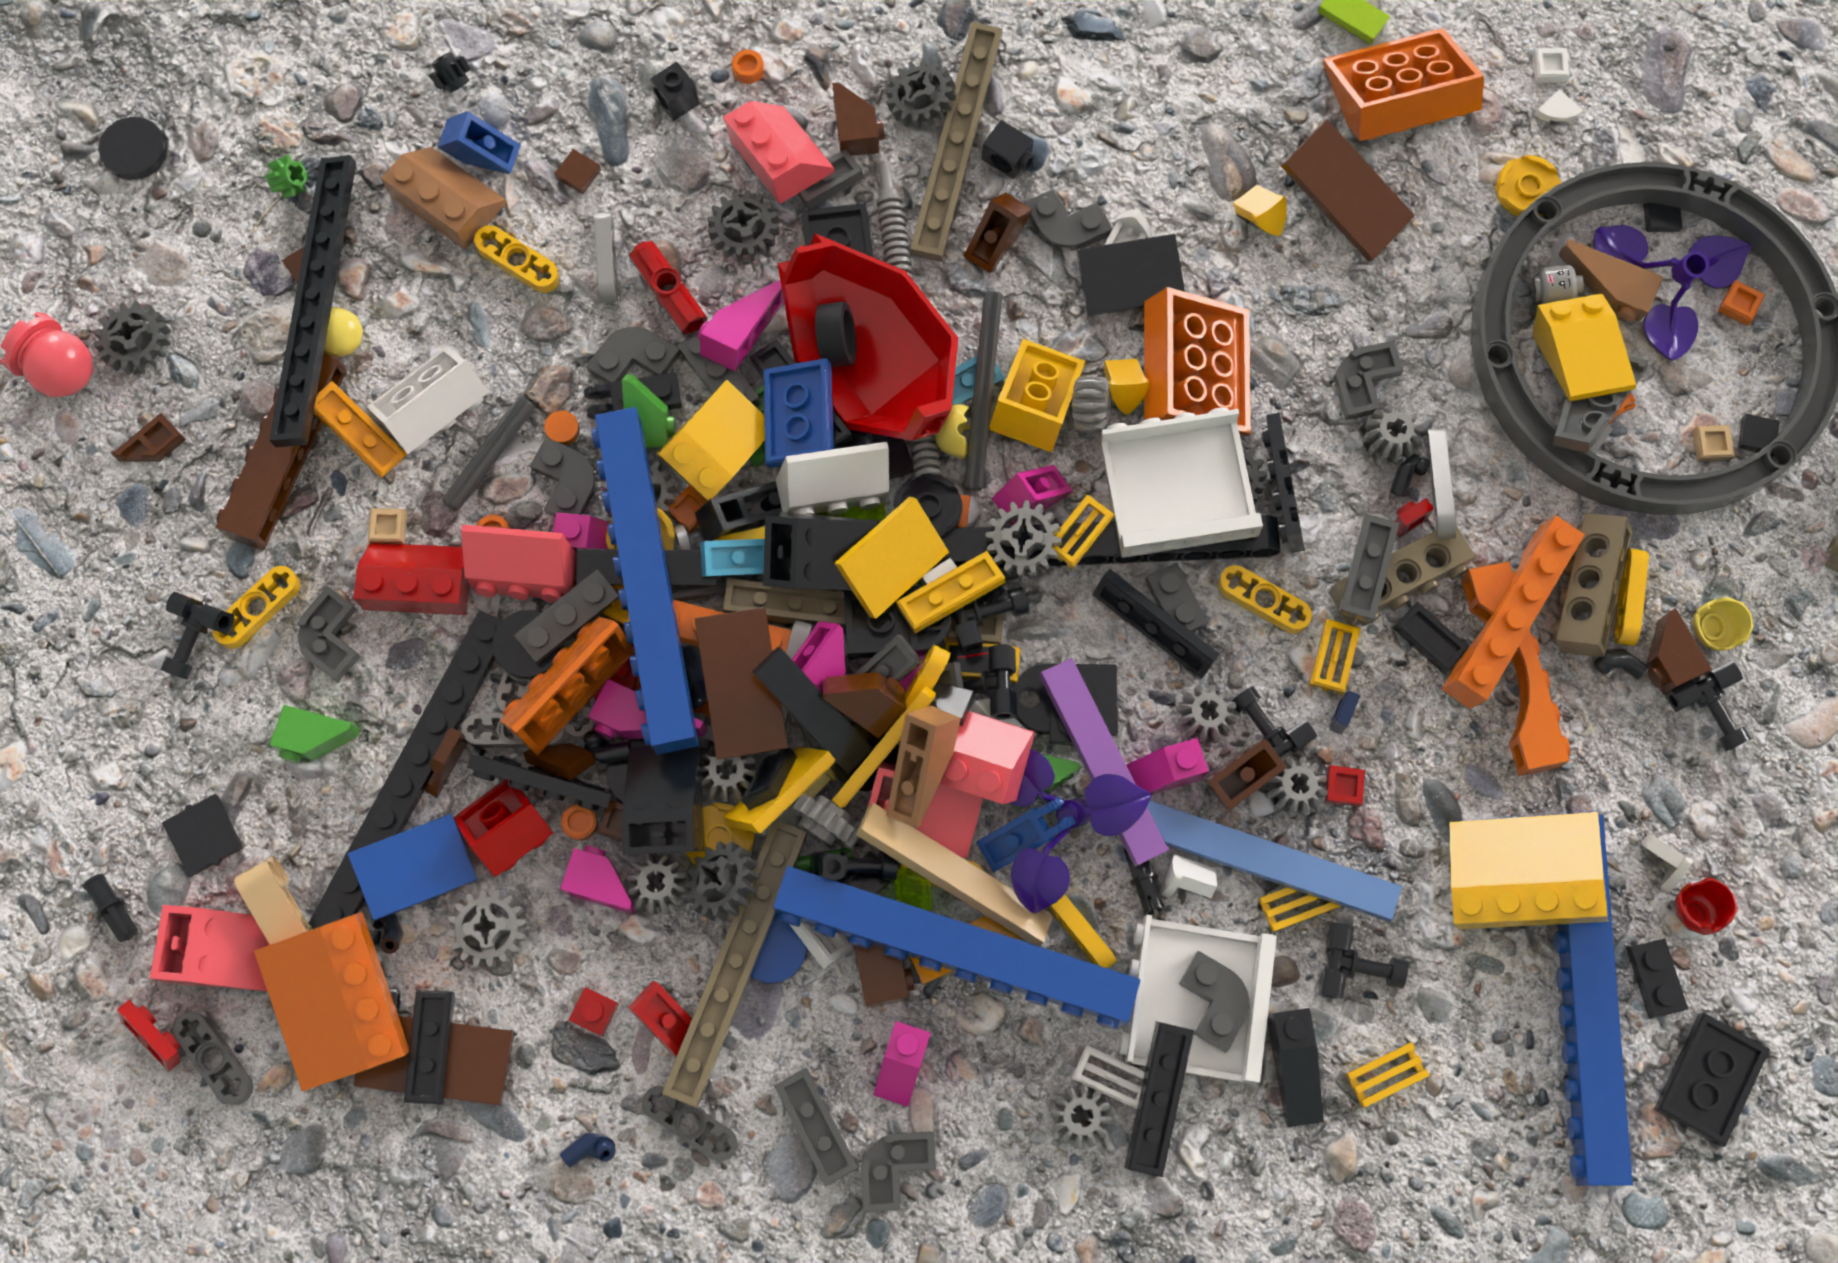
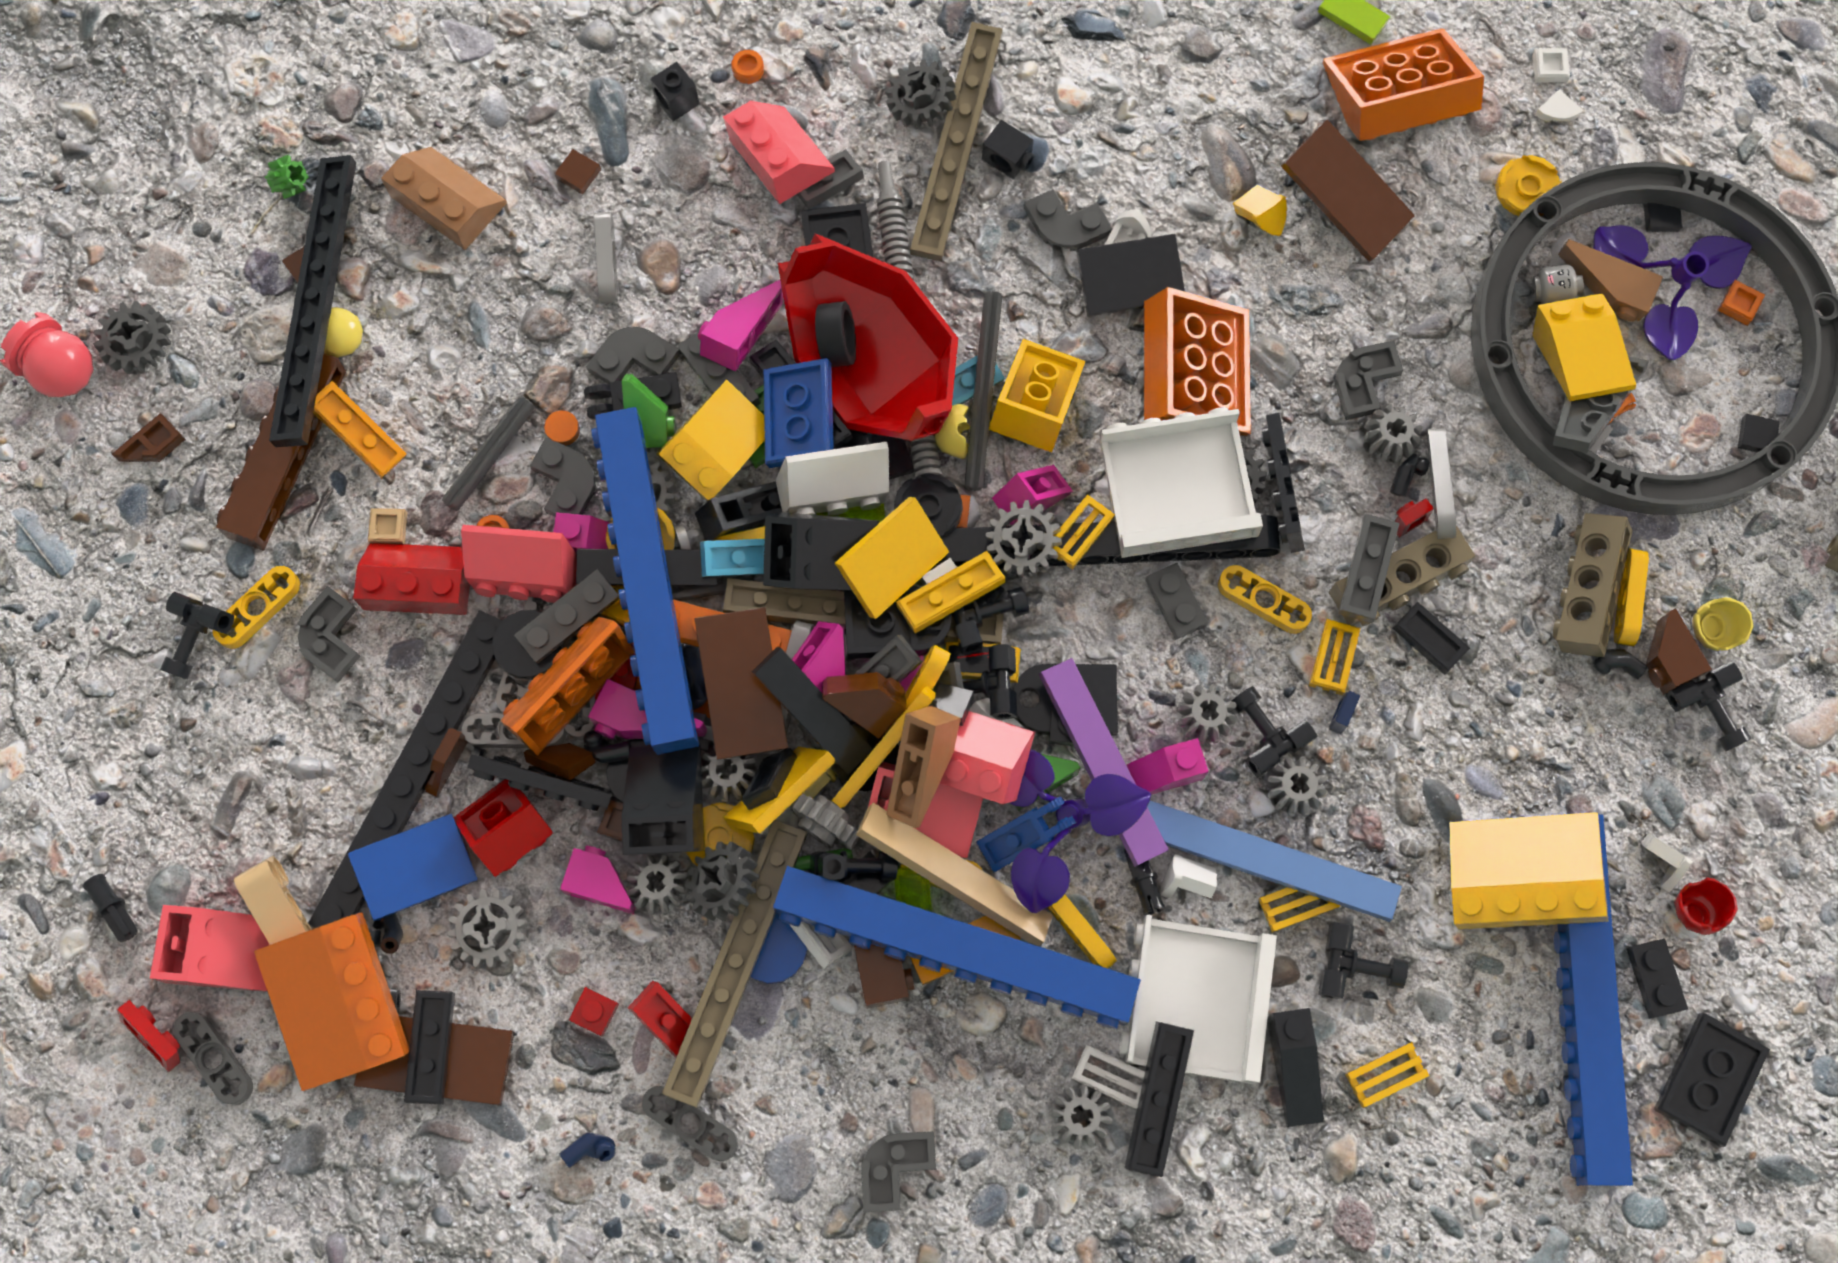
(132, 148): black tile -> none
(202, 835): black piece -> none
(309, 734): bright green slope -> none
(428, 400): white slope -> none
(450, 72): black gear -> none
(478, 143): blue slope -> none
(510, 246): yellow beam -> none
(579, 822): orange tile -> none
(657, 273): red piece -> none
(685, 507): orange tile -> none
(743, 211): dark grey gear -> none
(816, 1127): dark grey plate -> none
(856, 122): reddish brown slope -> none
(901, 1063): dark pink slope -> none
(997, 231): reddish brown slope -> none
(1091, 404): light grey gear -> none
(1126, 383): yellow tile -> none
(1155, 624): black tile -> none
(1226, 996): dark grey plate -> none
(1245, 774): reddish brown slope -> none
(1345, 786): red plate -> none
(1496, 644): orange arch -> none
(1537, 735): orange arch -> none
(1713, 443): tan tile -> none

